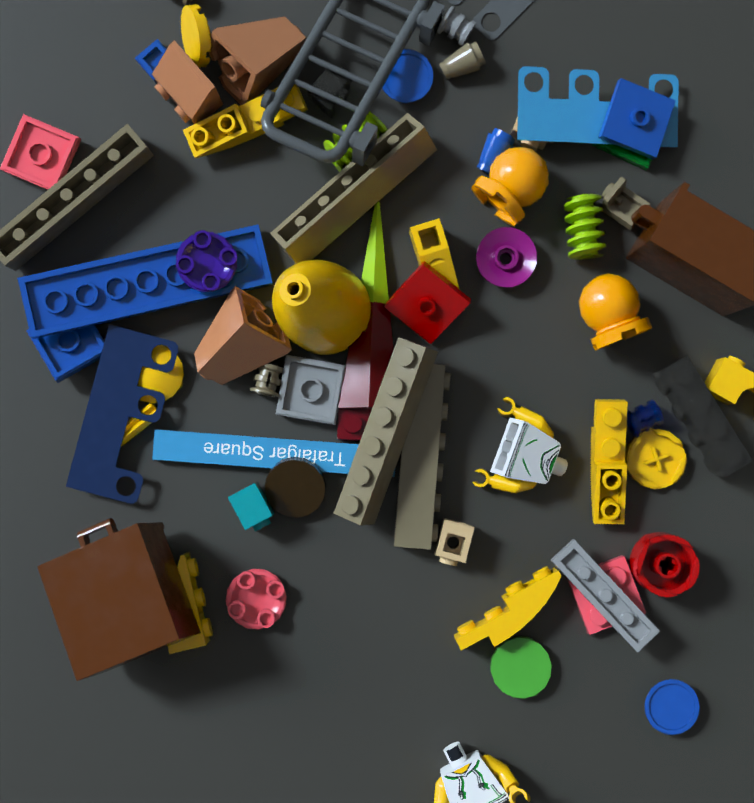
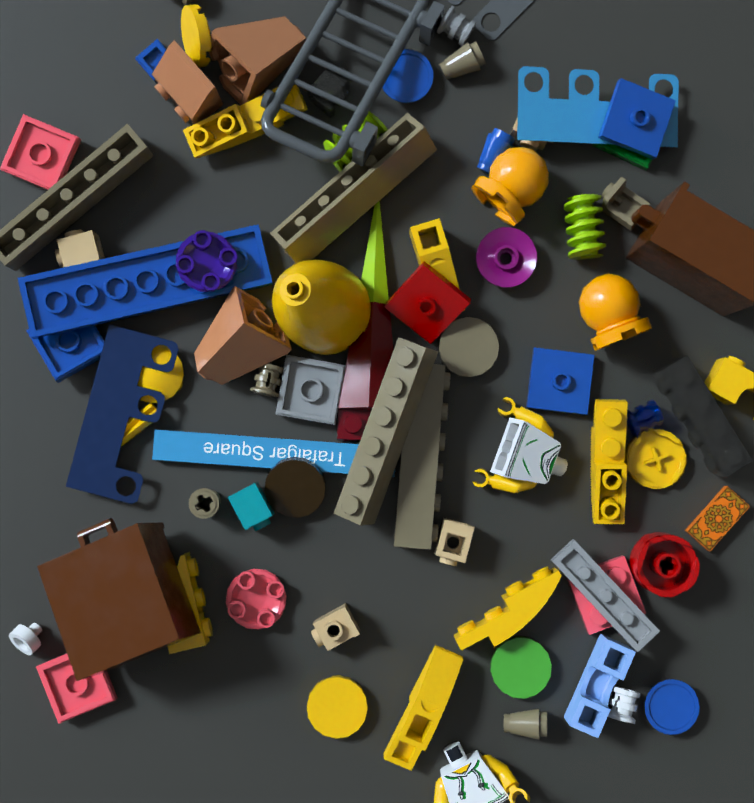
(26, 638): none -> white tile
(73, 697): none -> coral plate
(78, 248): none -> tan brick
(196, 499): none -> dark tan bush
(337, 706): none -> yellow tile
(340, 617): none -> tan brick
(424, 708): none -> yellow slope
(468, 347): none -> dark tan tile
(527, 723): none -> dark tan cone
(560, 381): none -> blue plate
(590, 700): none -> light blue arch
(623, 704): none -> white bush
(717, 518): none -> tile

